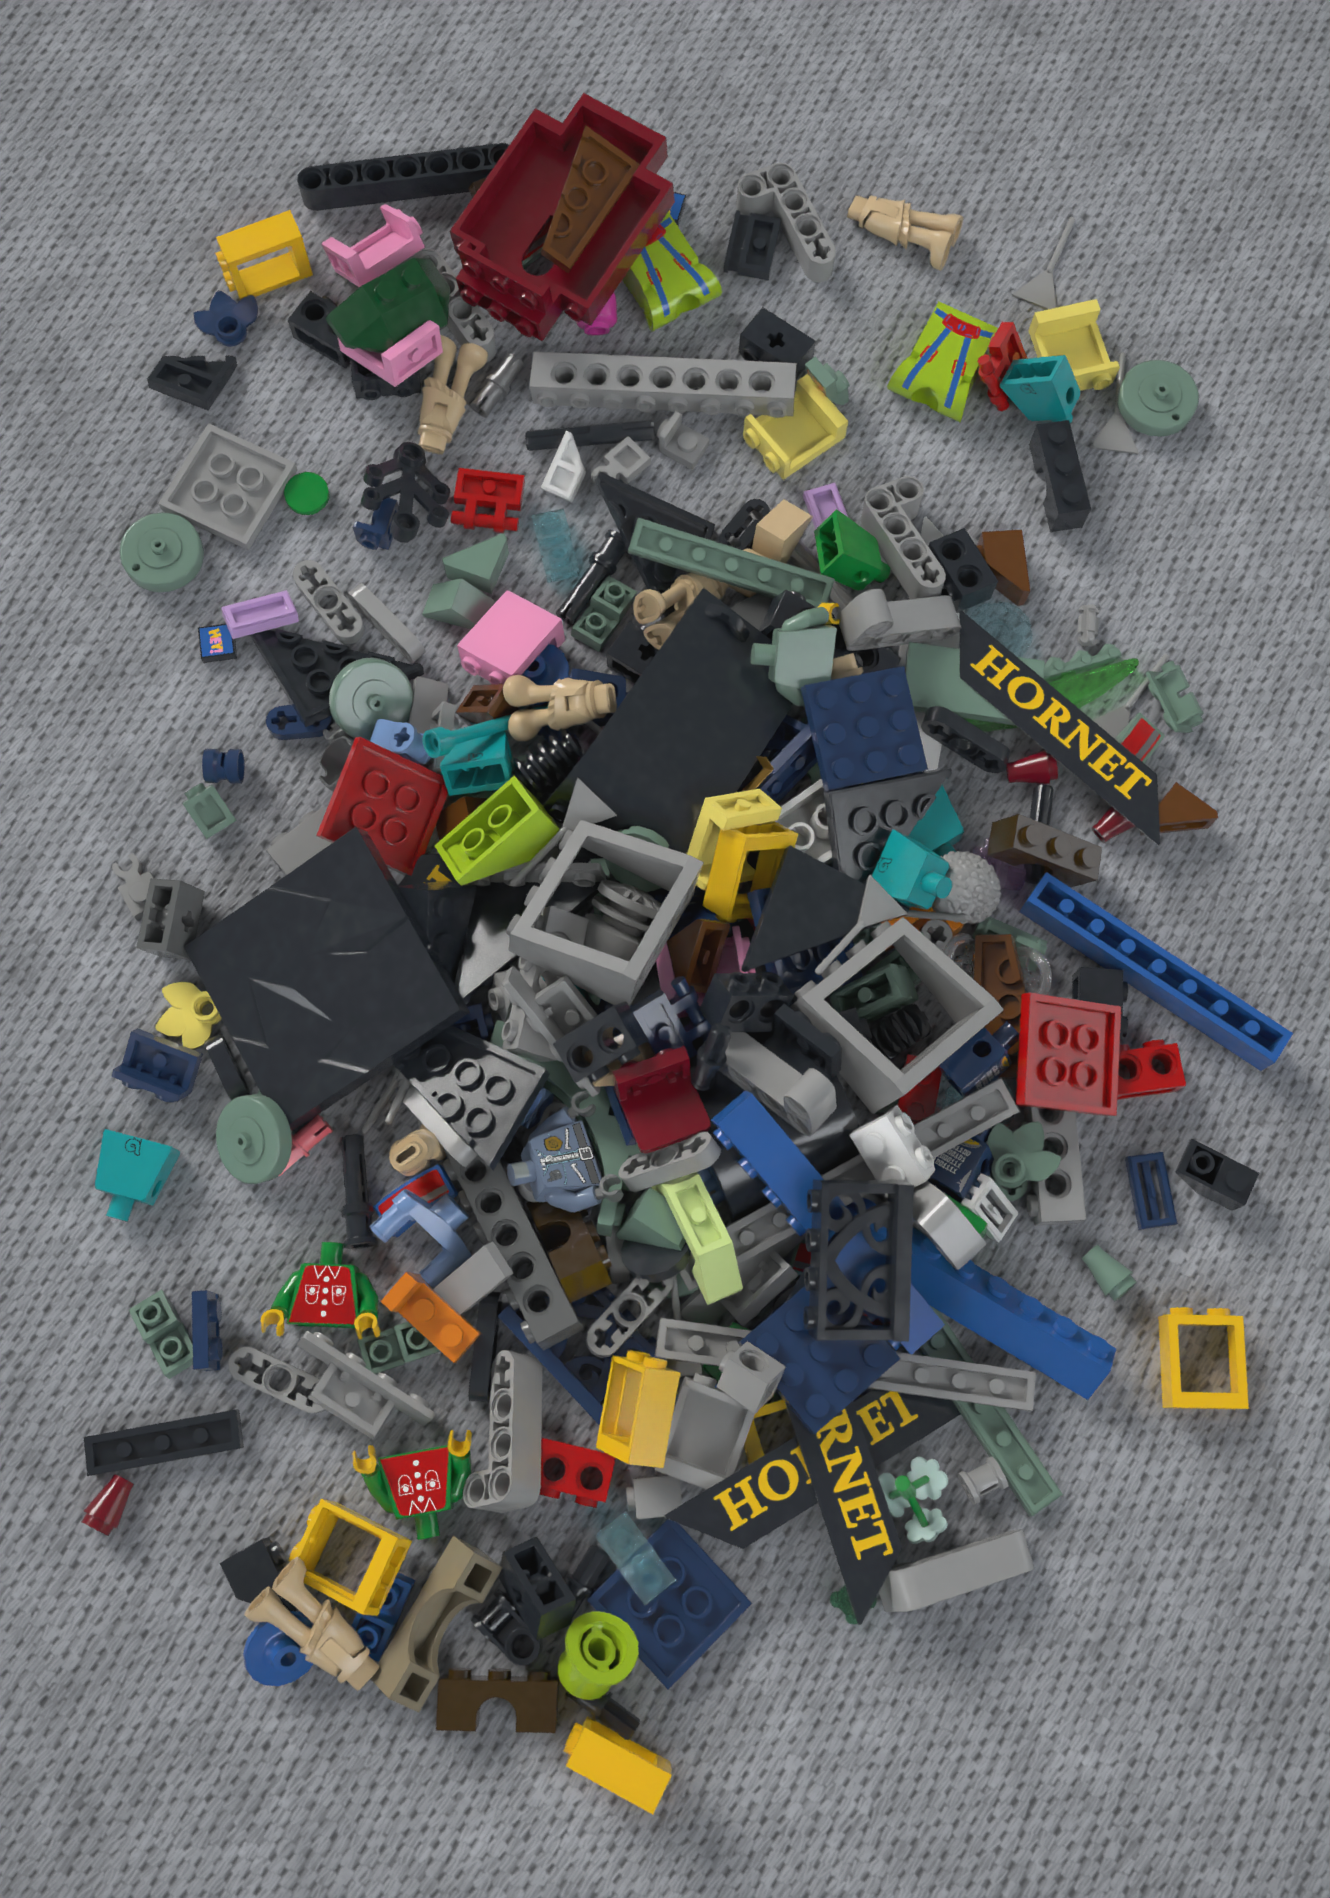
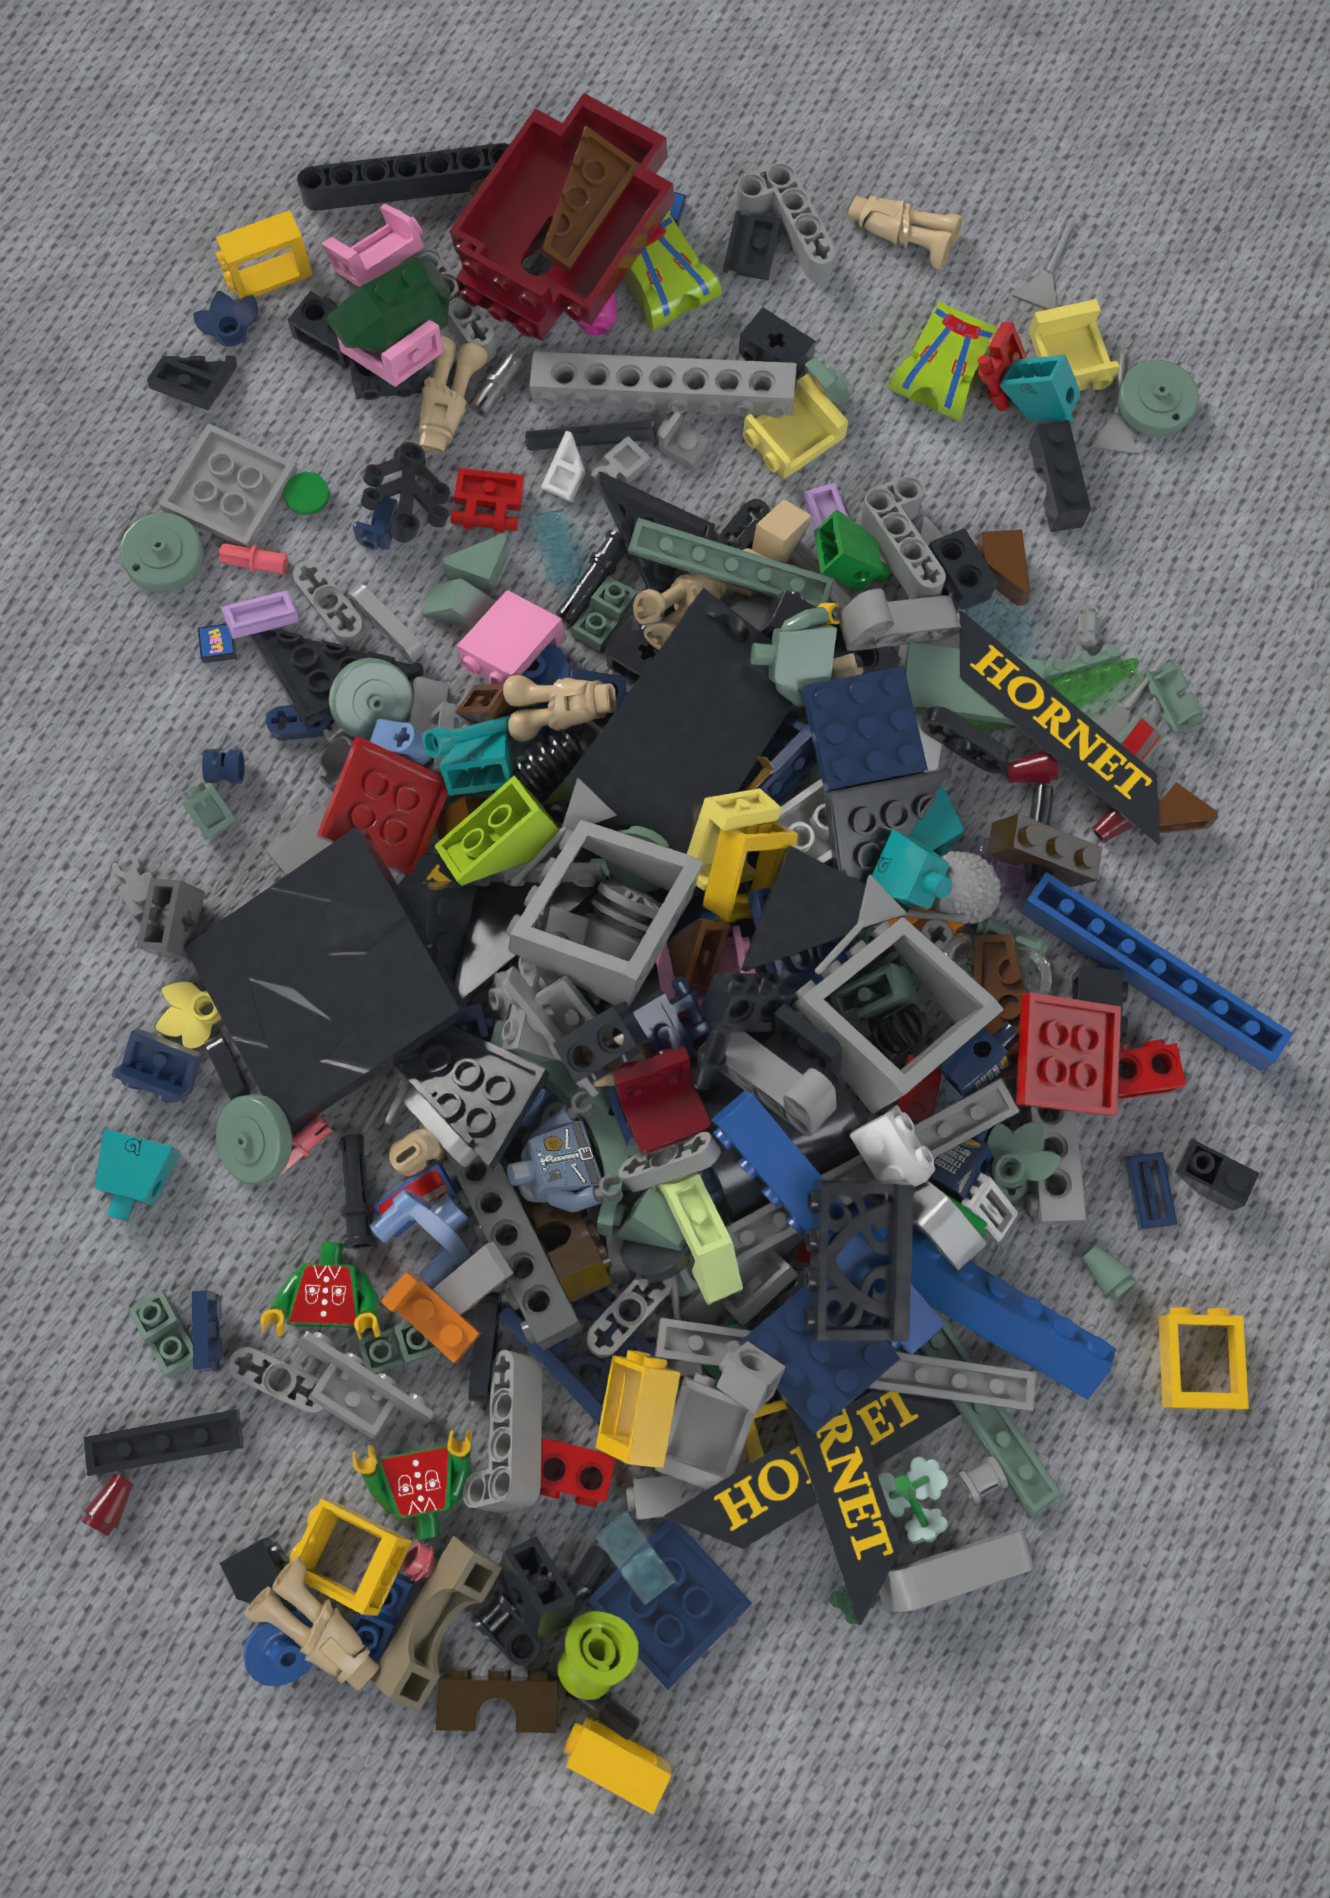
(253, 558): none -> coral axle
(419, 1562): none -> coral plate

